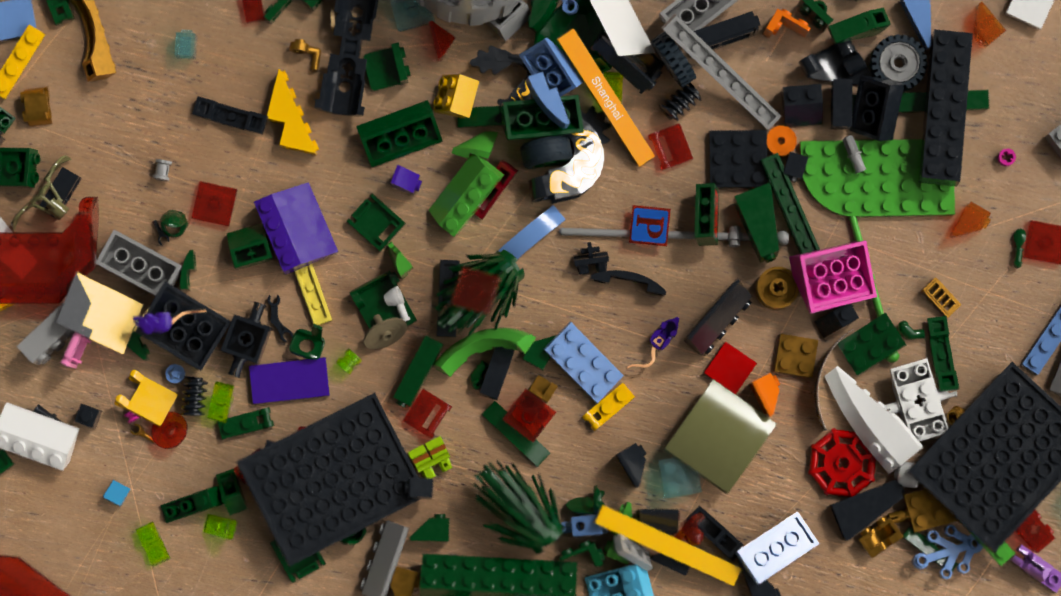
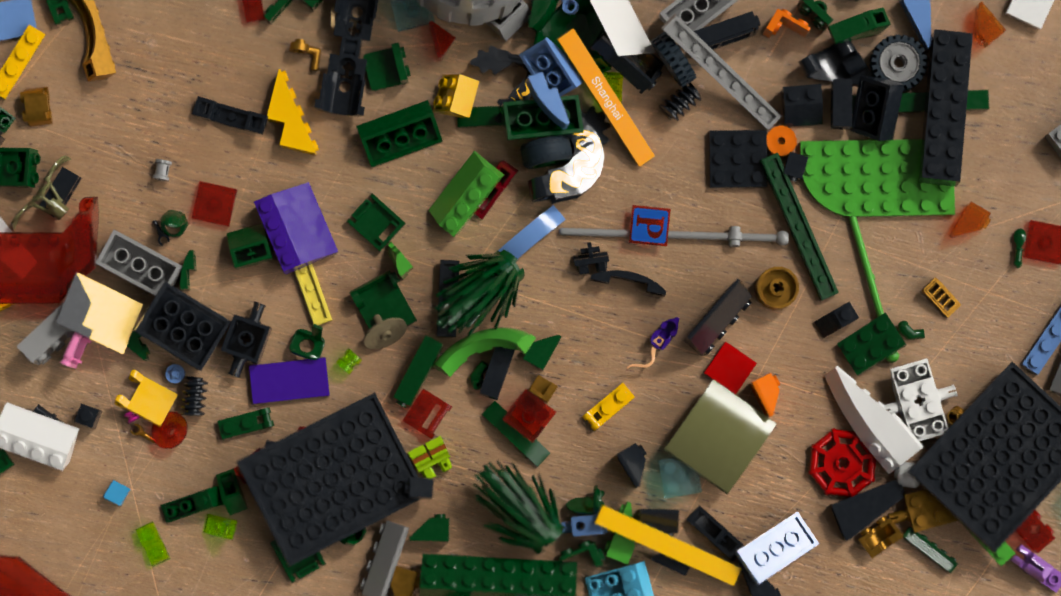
(159, 322): dark purple animal -> none
(186, 44): clear light blue brick -> none
(221, 402): clear neon green slope -> none
(275, 320): black piece -> none
(395, 298): white bar -> none
(406, 180): dark purple slope -> none
(476, 290): clear red plate -> none
(479, 145): bright green slope -> none
(583, 362): medium blue plate -> none
(632, 552): light grey hinge -> none
(676, 144): clear red plate -> none
(691, 532): clear red tile -> none
(706, 214): dark green brick -> none
(758, 219): dark green slope -> none
(796, 355): pearl gold plate -> none
(817, 385): sticker -> none
(834, 276): dark pink slope -> none
(854, 154): light grey axle -> none
(941, 354): dark green slope -> none
(951, 550): medium blue plant -> none
(1009, 152): dark pink bush -> none

